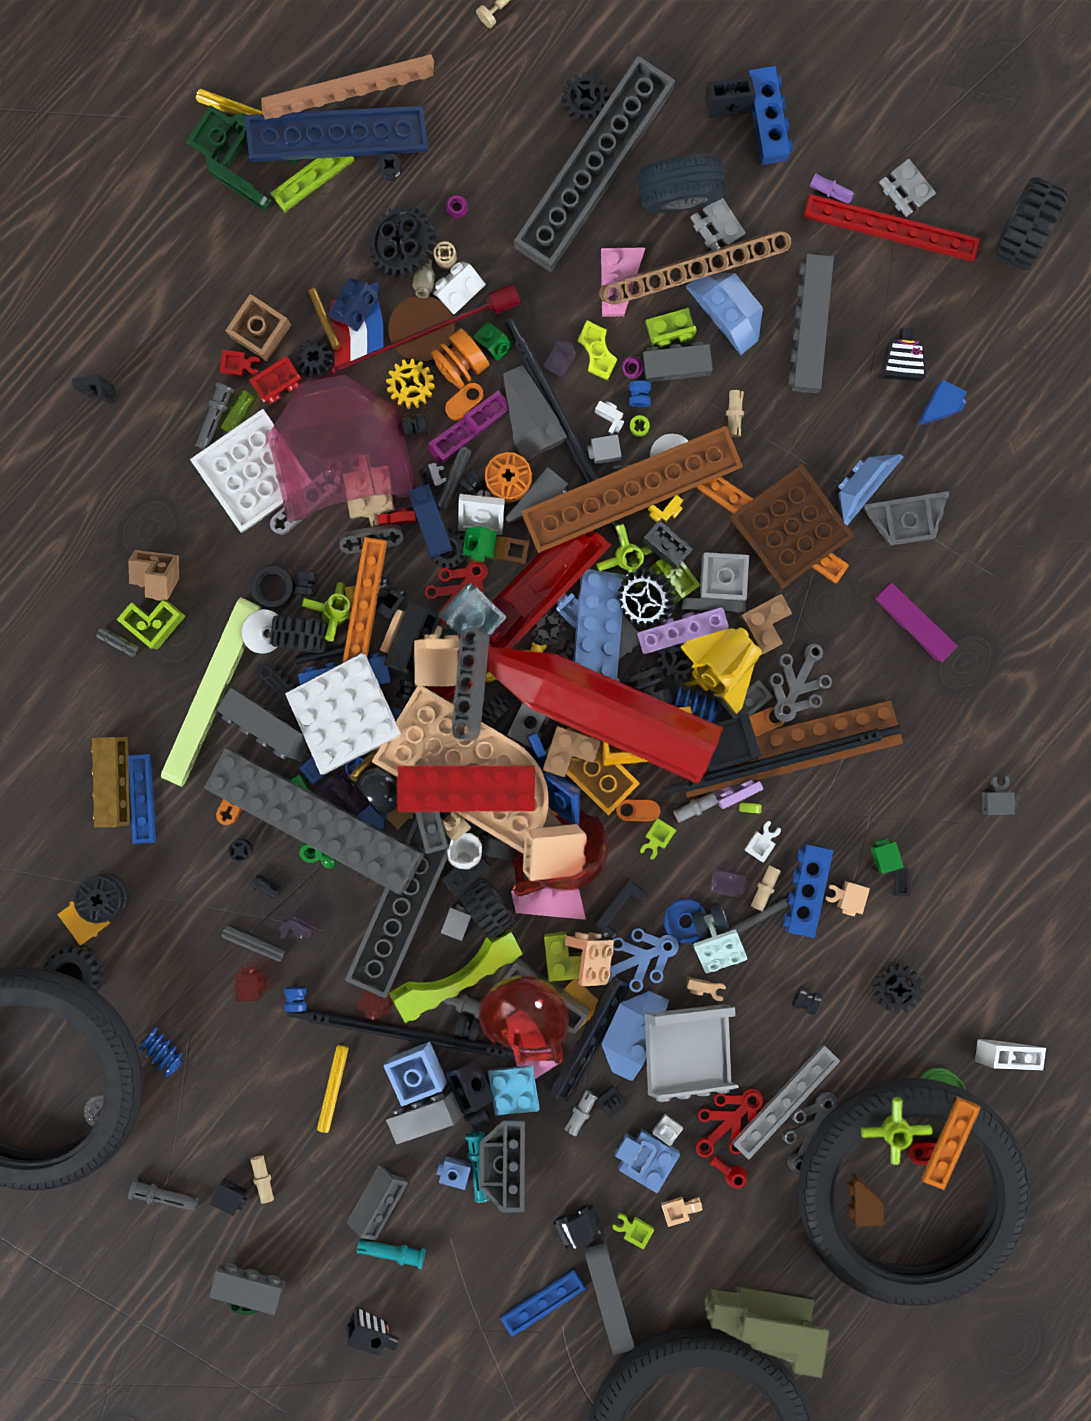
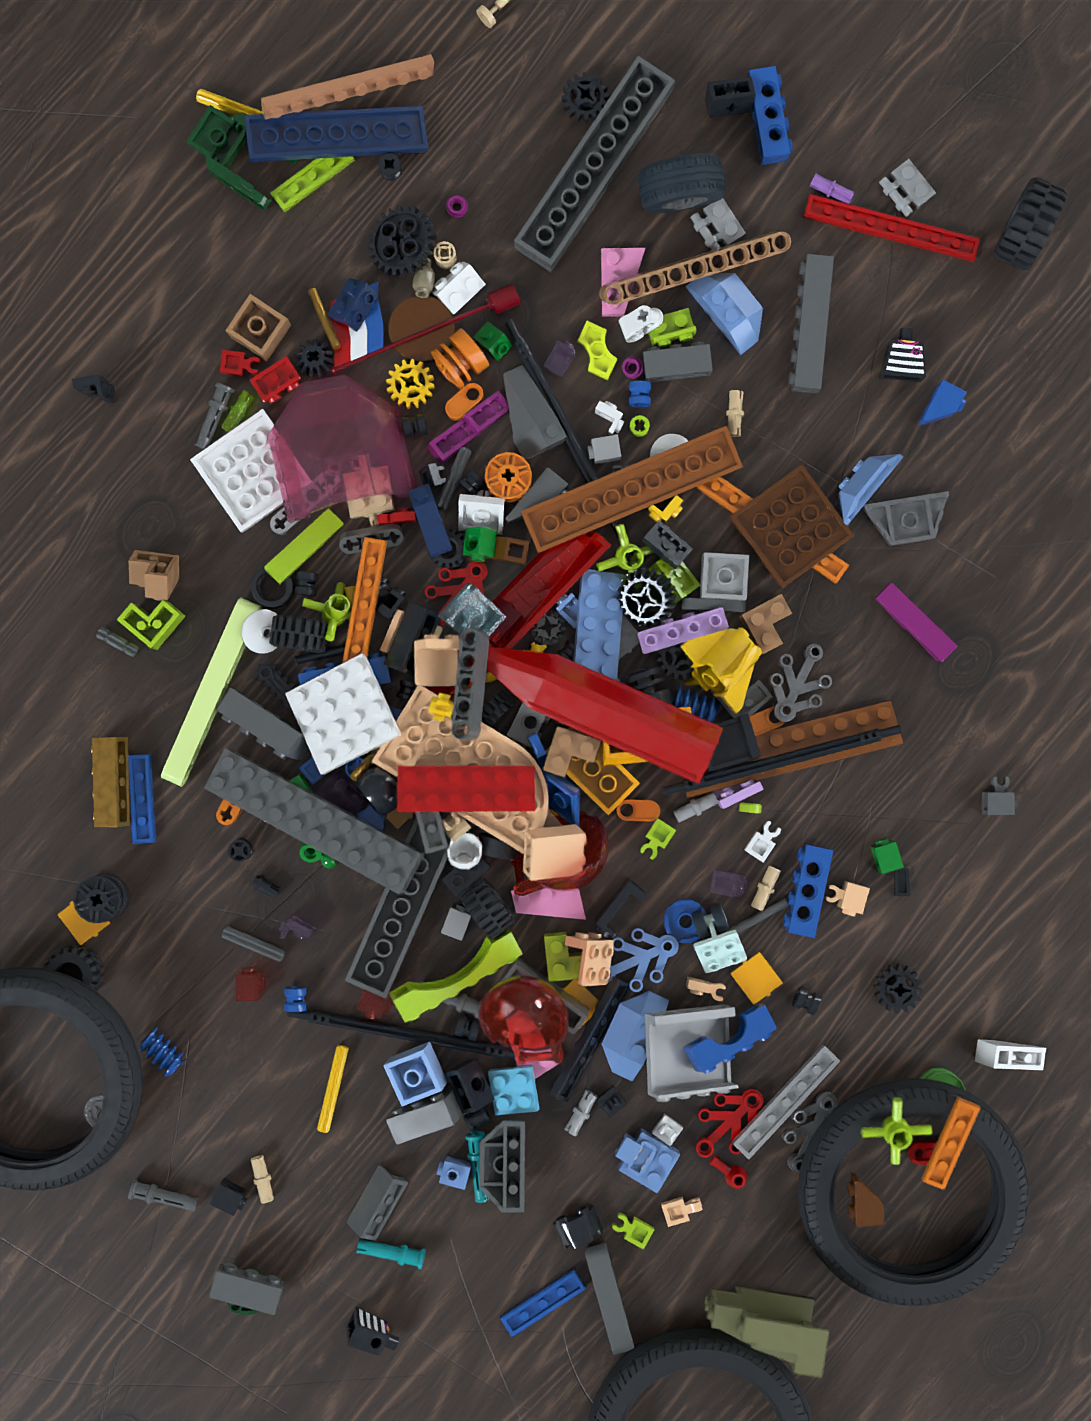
(304, 546): none -> lime tile
(441, 707): none -> yellow gear
(640, 322): none -> white piece
(753, 1026): none -> blue arch
(756, 978): none -> light orange piece

